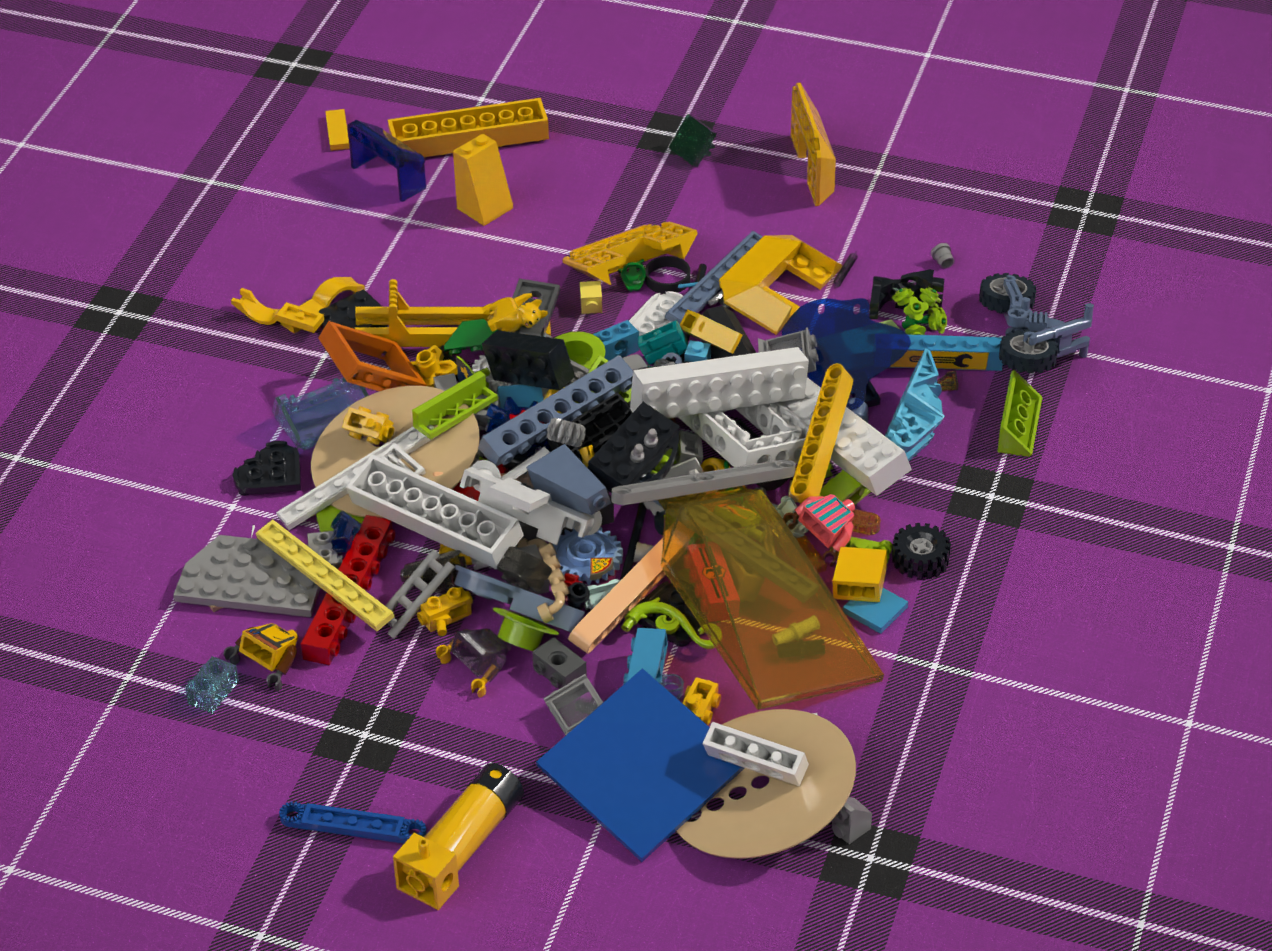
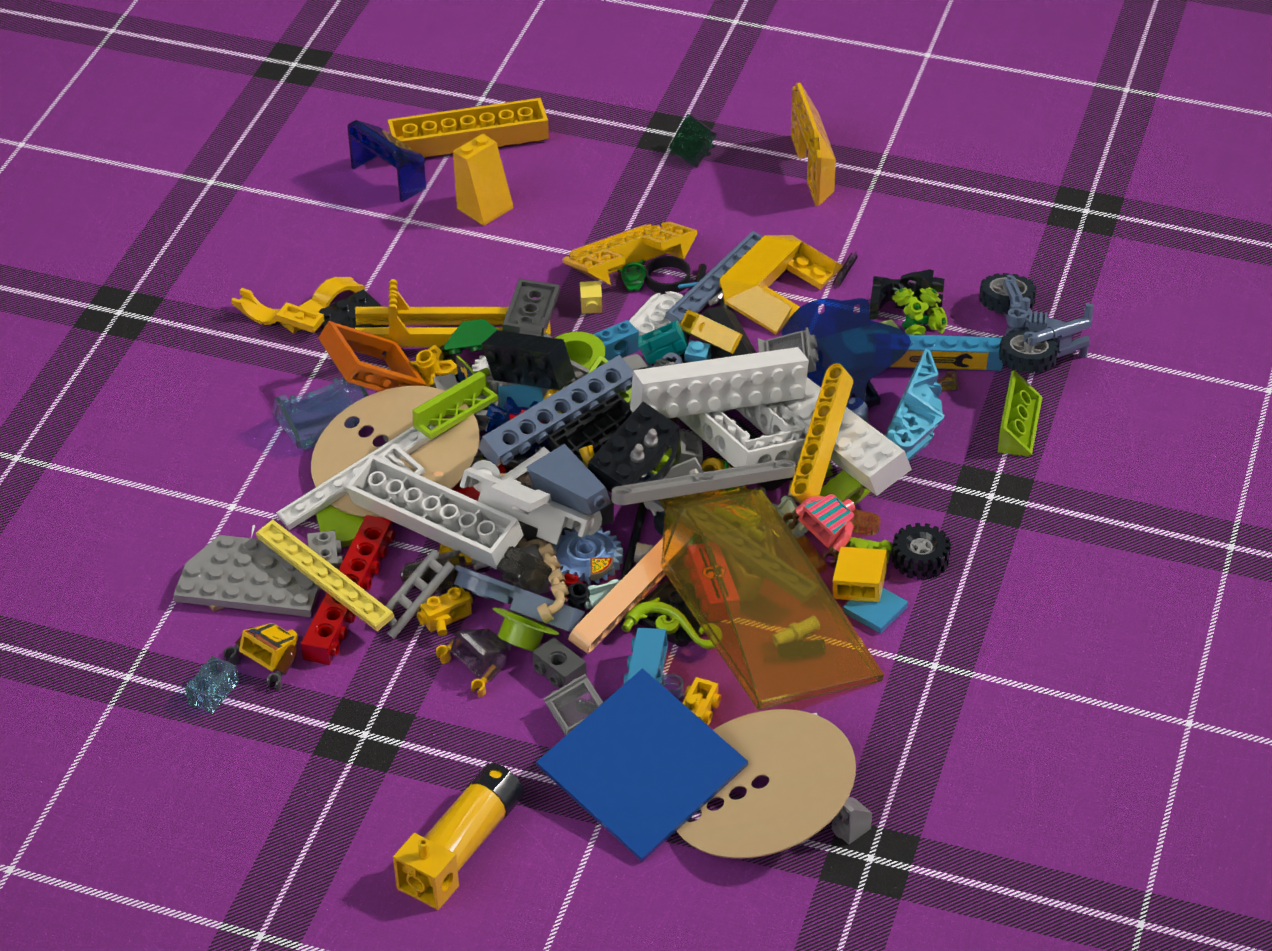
(271, 471): black plate -> none
(337, 129): yellow tile -> none
(344, 531): clear blue piece -> none
(350, 822): blue plate -> none
(374, 427): yellow brick -> none
(512, 314): yellow animal -> none
(566, 432): light grey gear -> none
(755, 753): white brick -> none
(943, 255): light grey piece -> none

